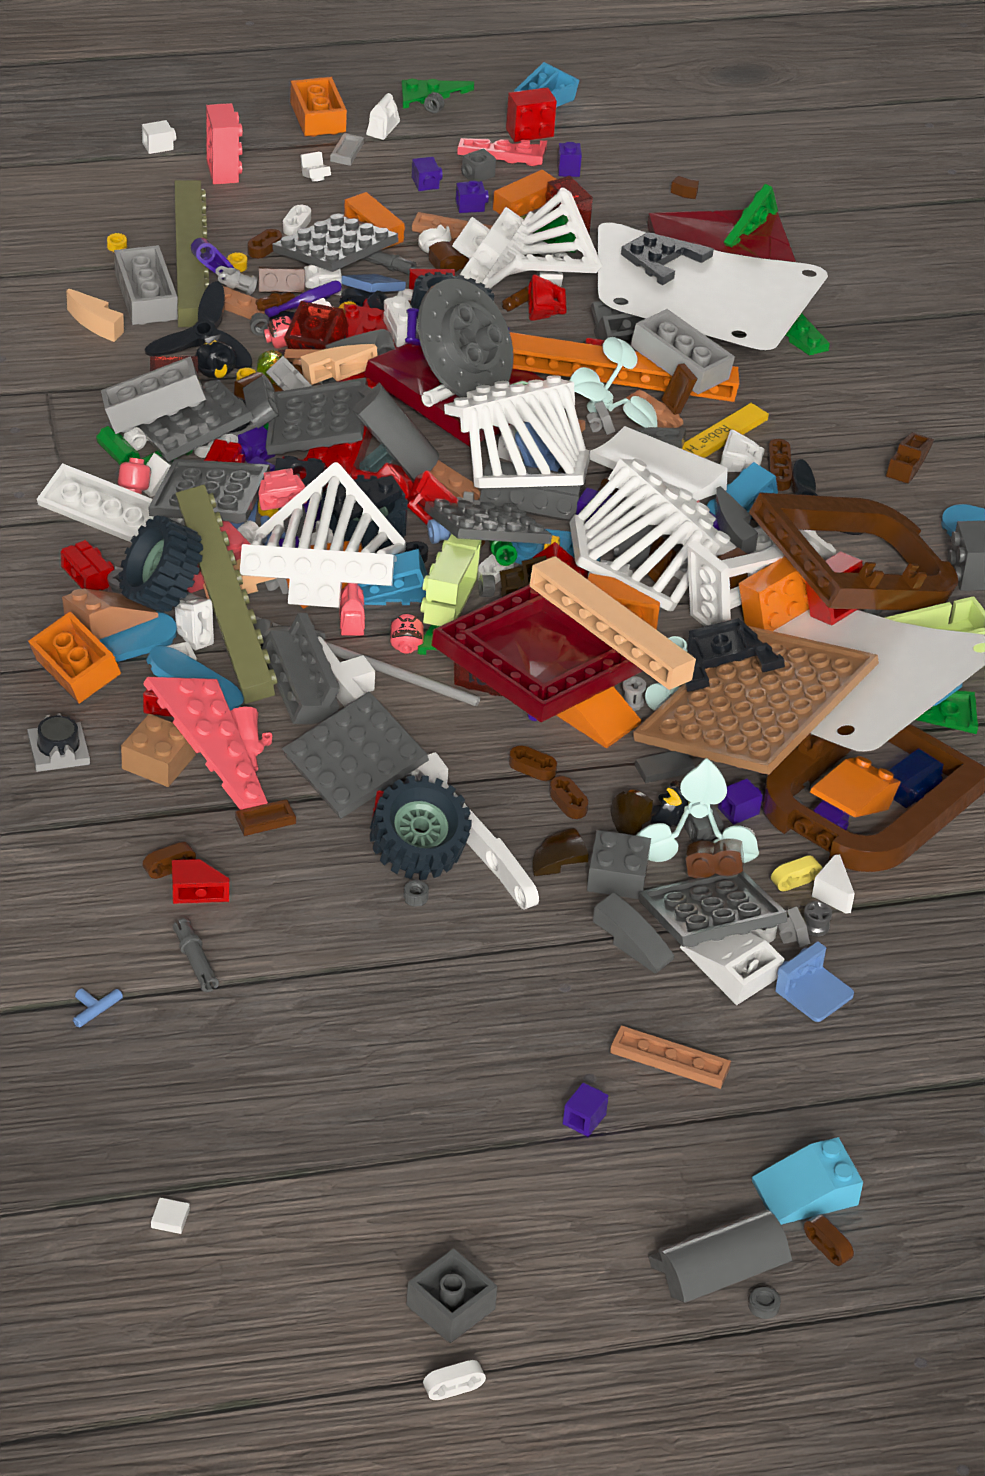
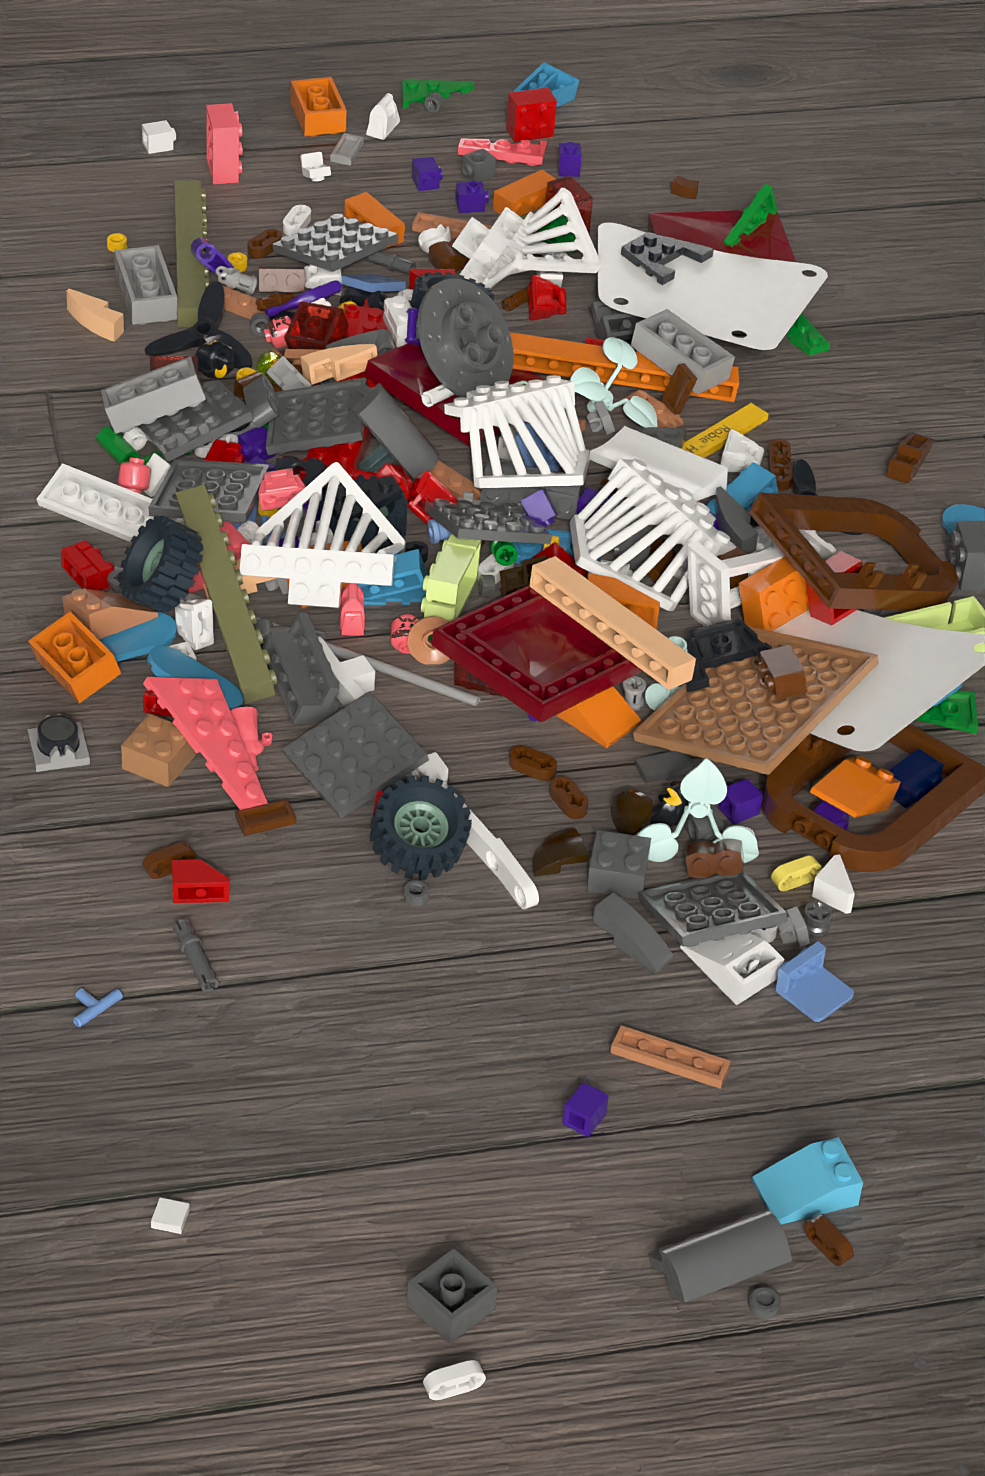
(421, 646): none -> nougat dish
(540, 508): none -> brick
(782, 672): none -> reddish brown brick

